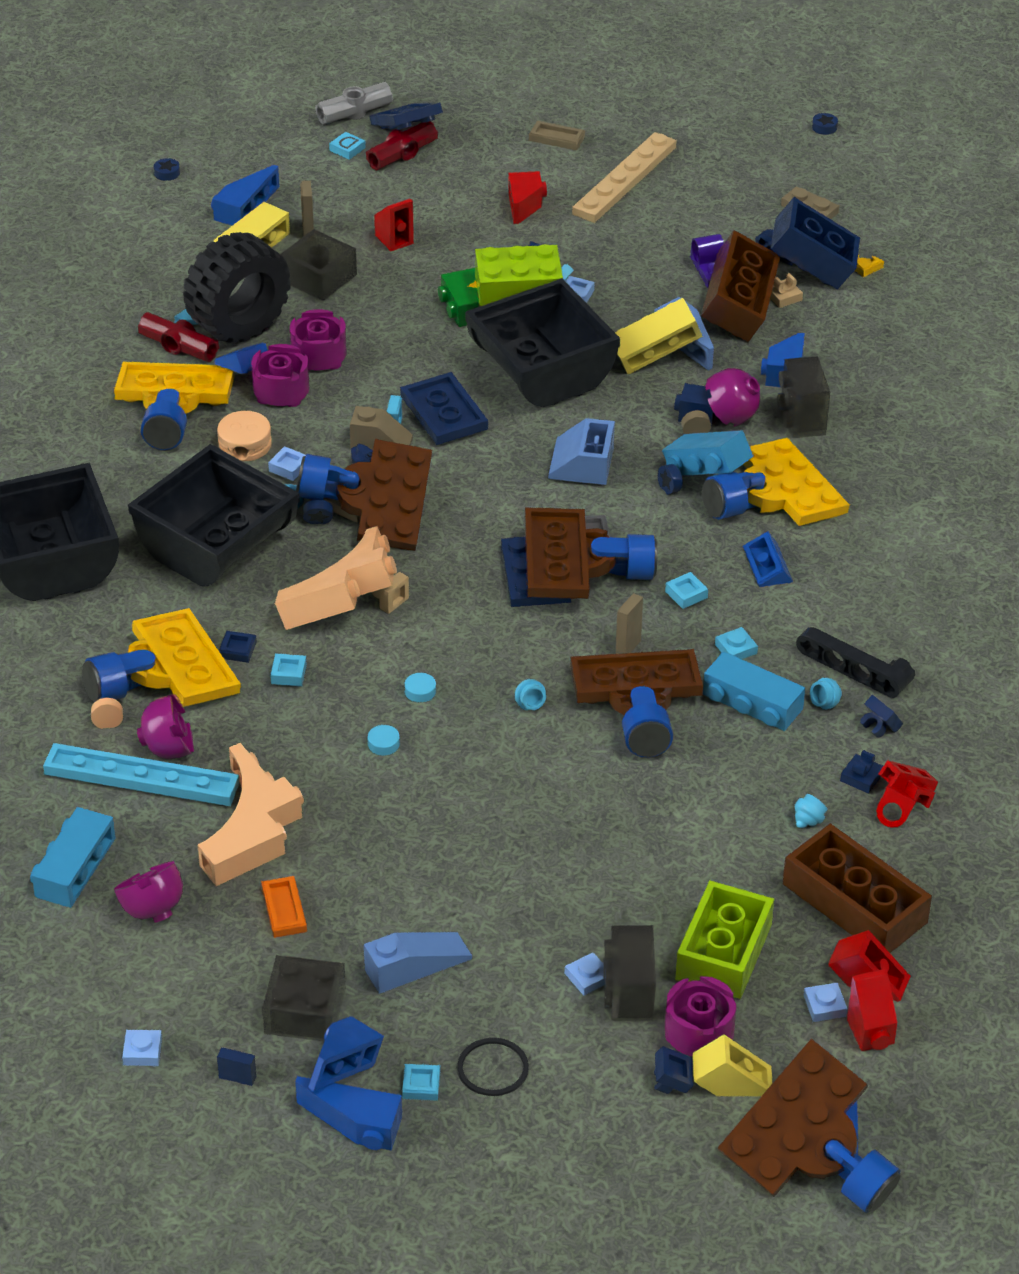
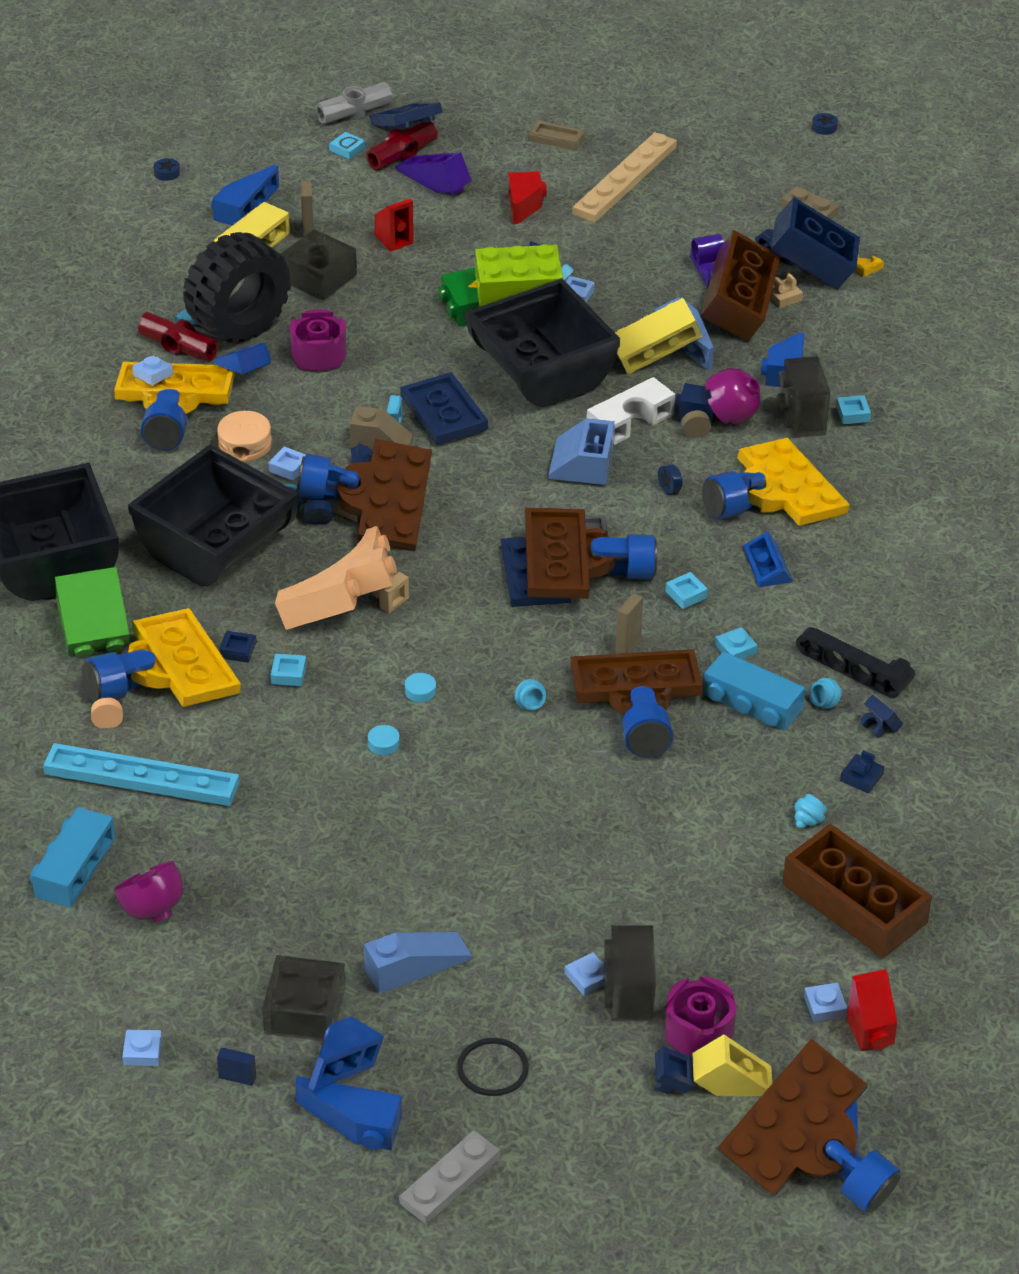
(92, 612): none -> bright green slope
(152, 370): none -> light blue plate
(165, 729): magenta cylinder -> none
(256, 826): light nougat arch -> none
(280, 375): magenta brick -> none
(284, 906): orange tile -> none
(421, 1082): medium azure tile -> none
(437, 171): none -> dark purple slope
(449, 1177): none -> light grey plate
(645, 401): none -> white arch
(708, 452): dark azure brick -> none
(725, 936): lime brick -> none
(853, 409): none -> medium azure plate
(865, 954): red slope -> none
(905, 788): red piece -> none

